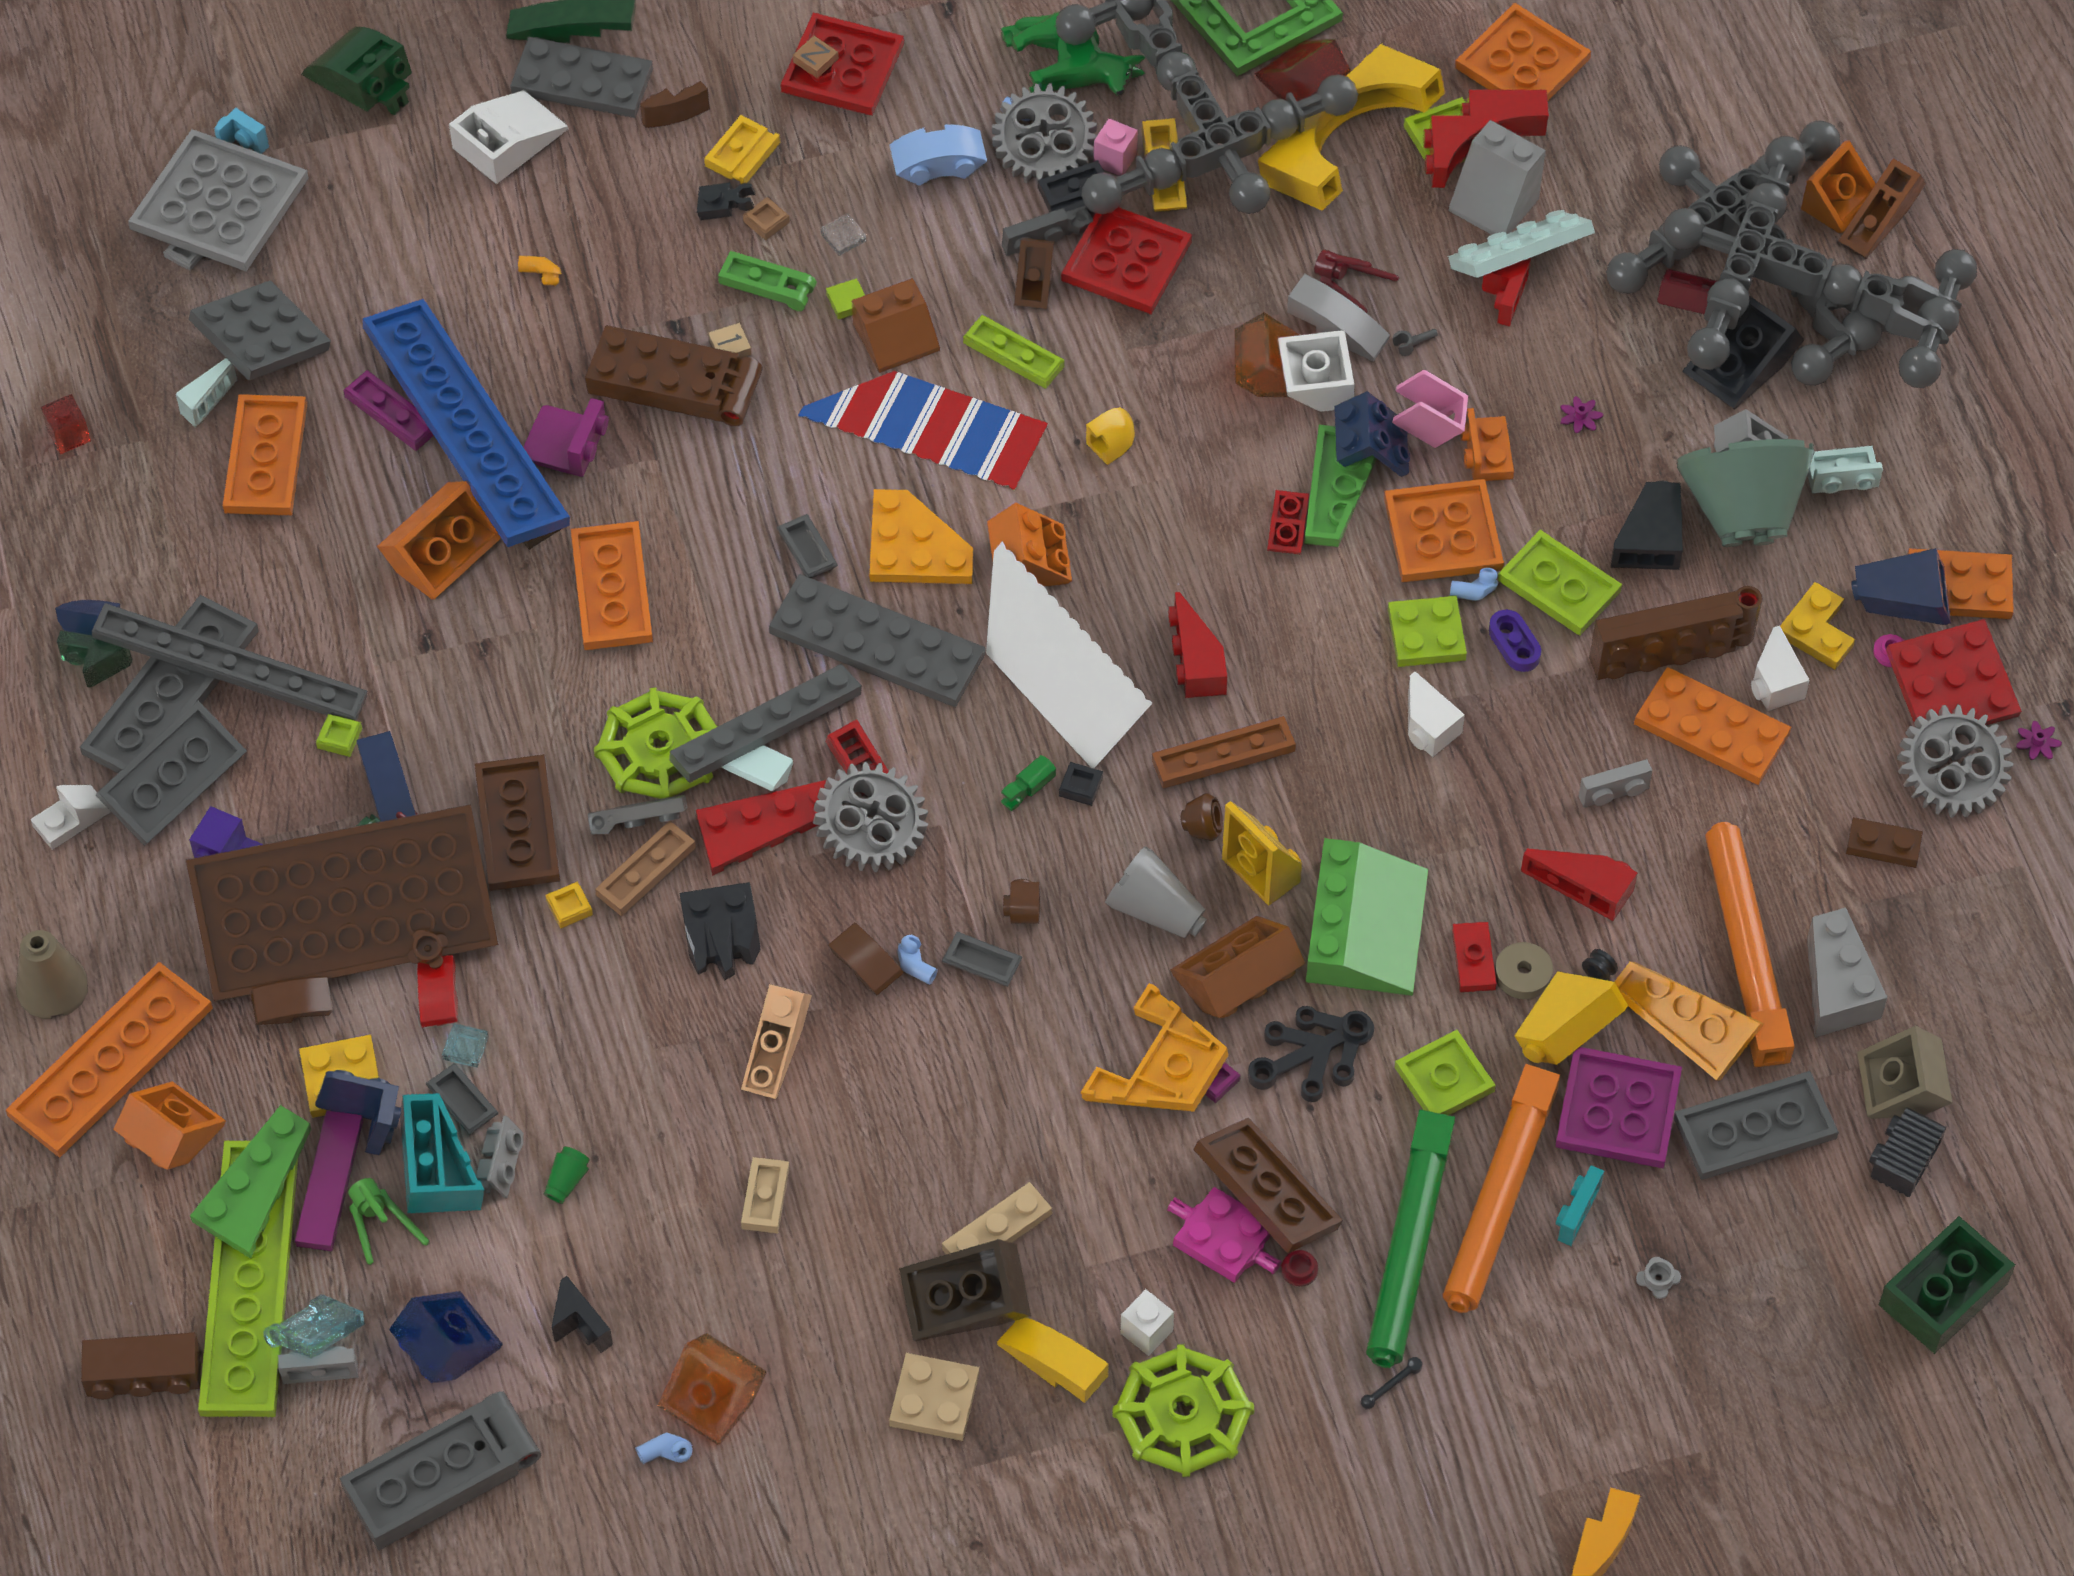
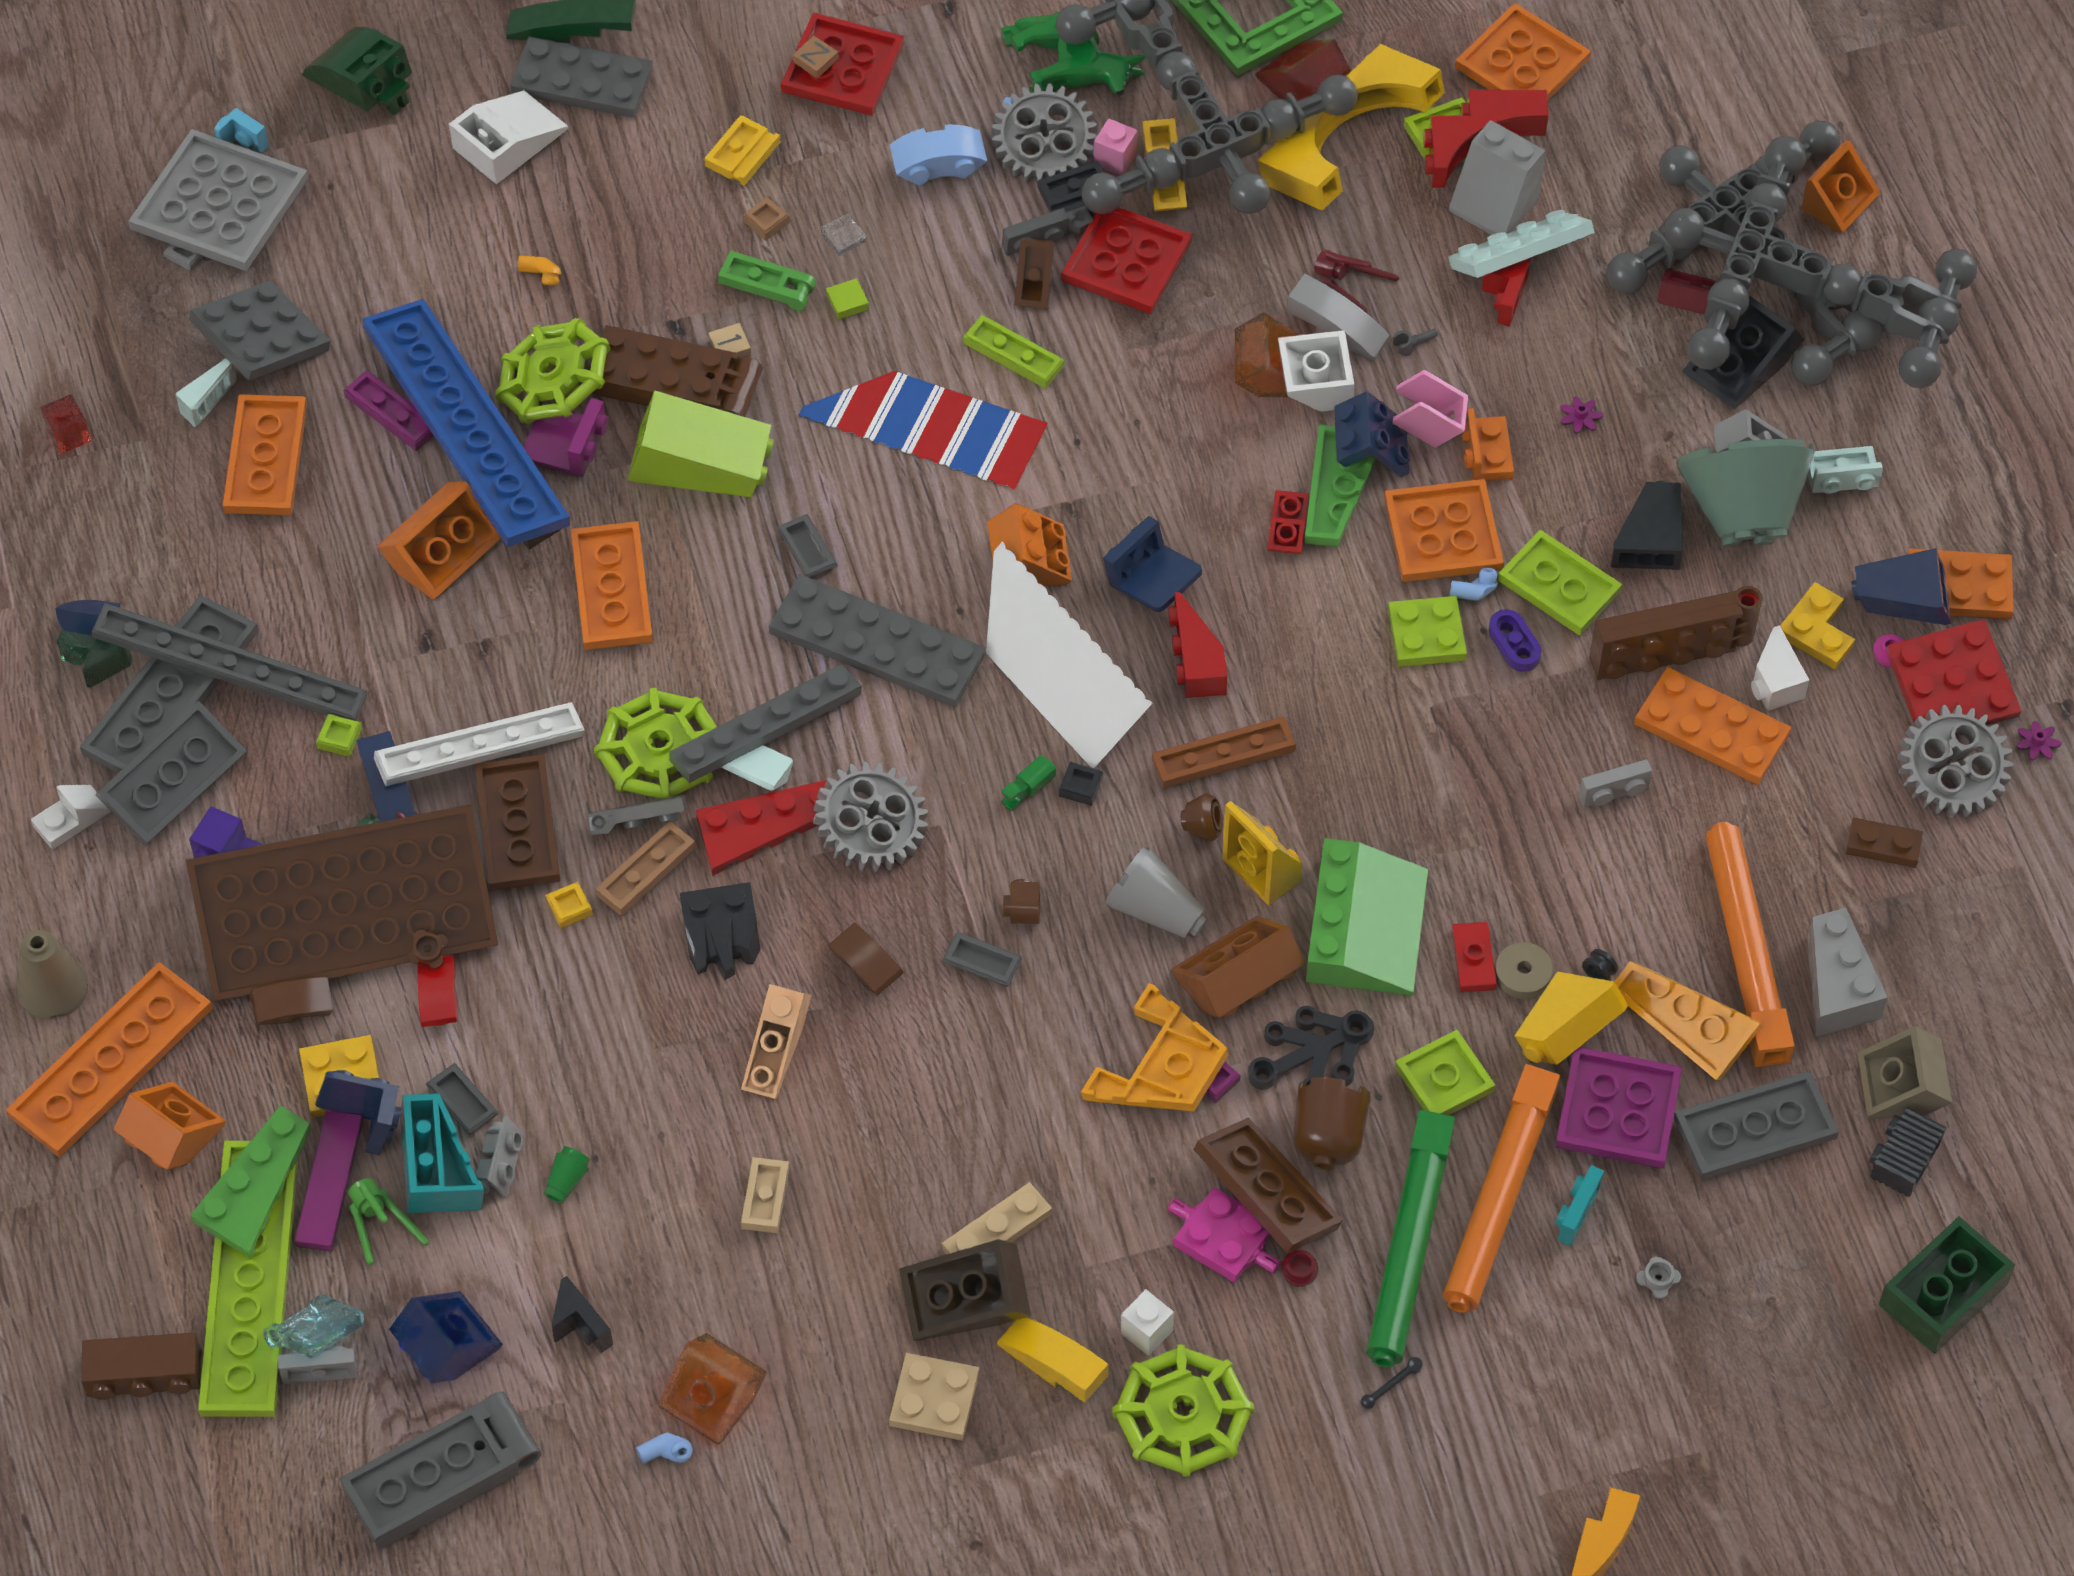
(465, 1045): clear light blue tile -> none
(478, 744): none -> white tile
(553, 347): none -> lime plate
(666, 109): reddish brown slope -> none
(699, 448): none -> lime slope
(721, 198): black plate -> none
(847, 732): red slope -> none
(895, 325): dark orange slope -> none
(911, 961): light blue arm -> none
(914, 543): light orange plate -> none
(1110, 434): yellow brick -> none
(1148, 568): none -> dark blue bracket
(1330, 1121): none -> reddish brown cylinder
(1431, 717): white slope -> none
(1586, 878): red slope -> none
(1883, 208): dark orange slope -> none

